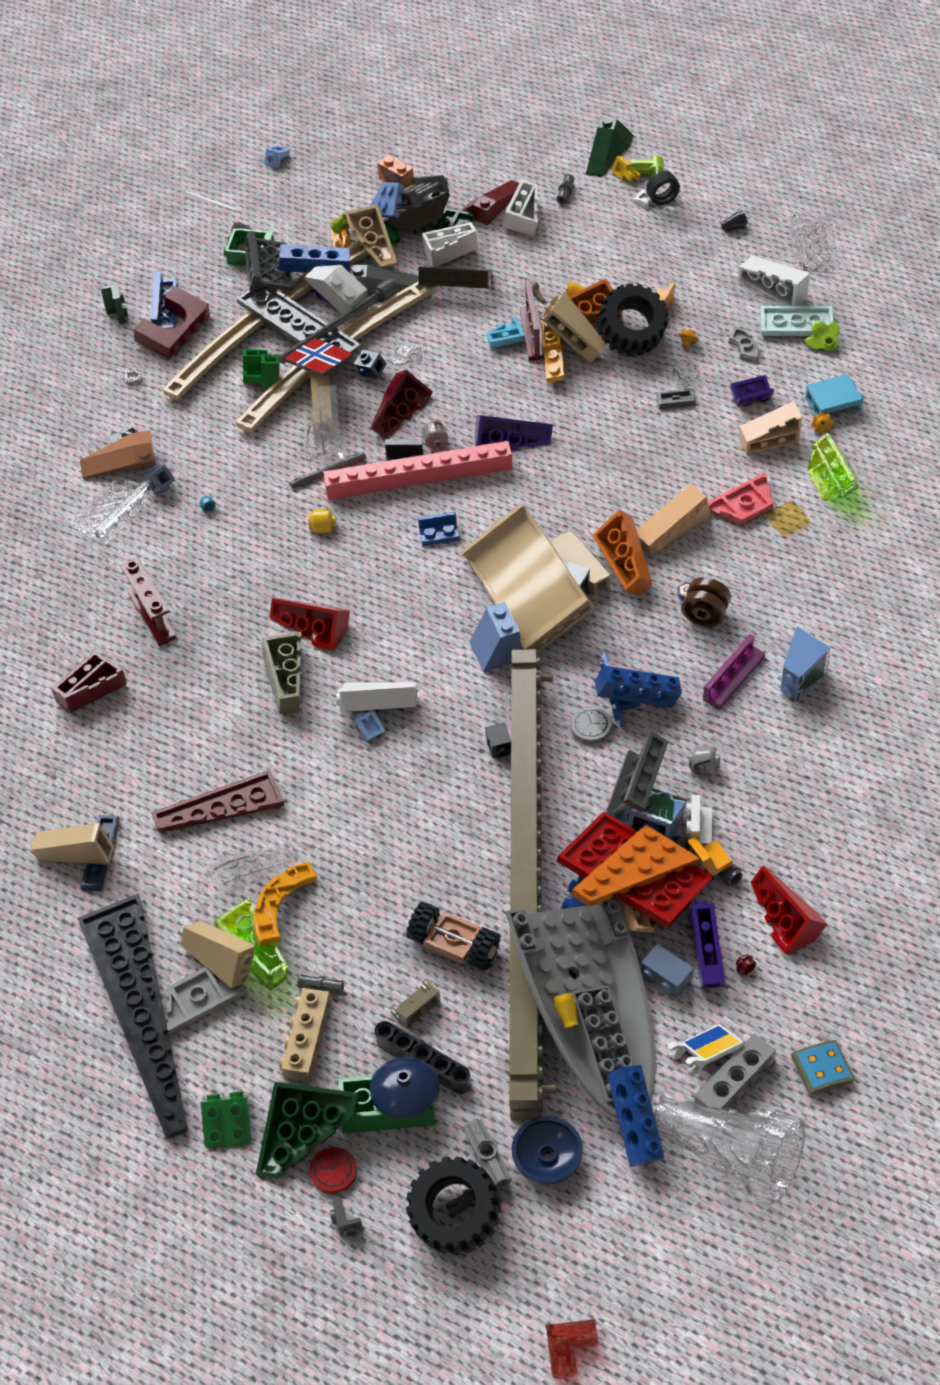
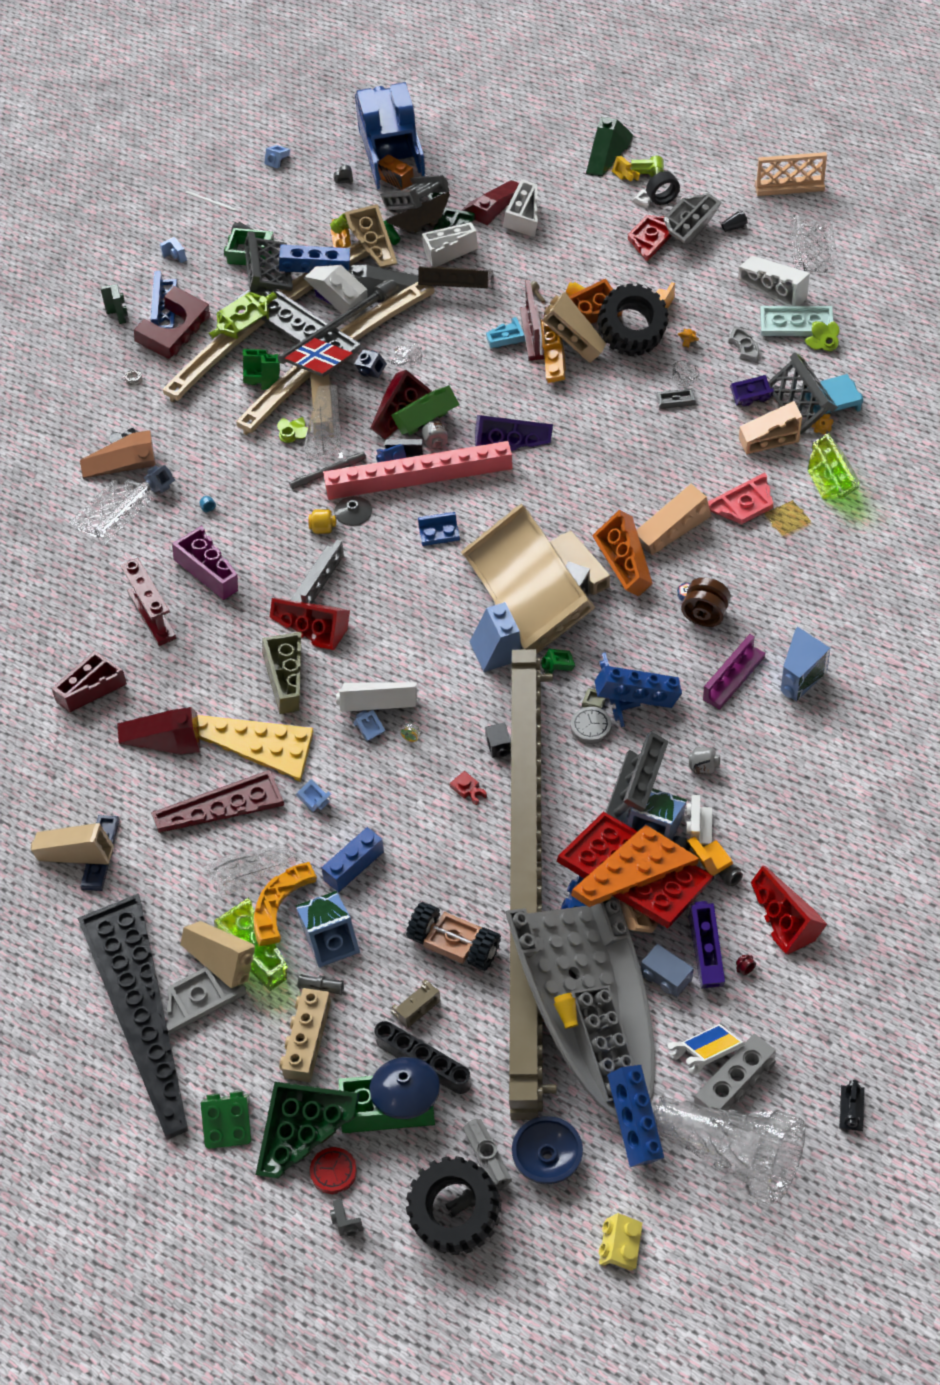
(166, 731): none -> dark red wedge
(173, 248): none -> light blue bracket
(204, 561): none -> magenta wedge
(232, 322): none -> lime plate
(264, 743): none -> yellow wing
(292, 430): none -> lime plate
(313, 796): none -> light blue bracket
(319, 573): none -> fence
(328, 928): none -> medium blue slope
(343, 175): none -> dark grey tile
(352, 859): none -> blue brick
(353, 510): none -> dark grey dish
(388, 126): none -> blue piece
(388, 198): medium blue wing -> none
(392, 453): none -> blue bracket
(410, 732): none -> tile
(425, 410): none -> bright green wedge
(467, 786): none -> red plate
(557, 660): none -> green bracket
(564, 1339): clear red brick -> none
(565, 189): dark grey pin -> none
(591, 699): none -> olive tile
(620, 1241): none -> light yellow bracket
(649, 235): none -> red wing
(691, 216): none -> light grey wedge
(791, 183): none -> light nougat fence
(809, 381): none -> dark grey fence
(822, 1067): slope -> none
(852, 1106): none -> black hinge

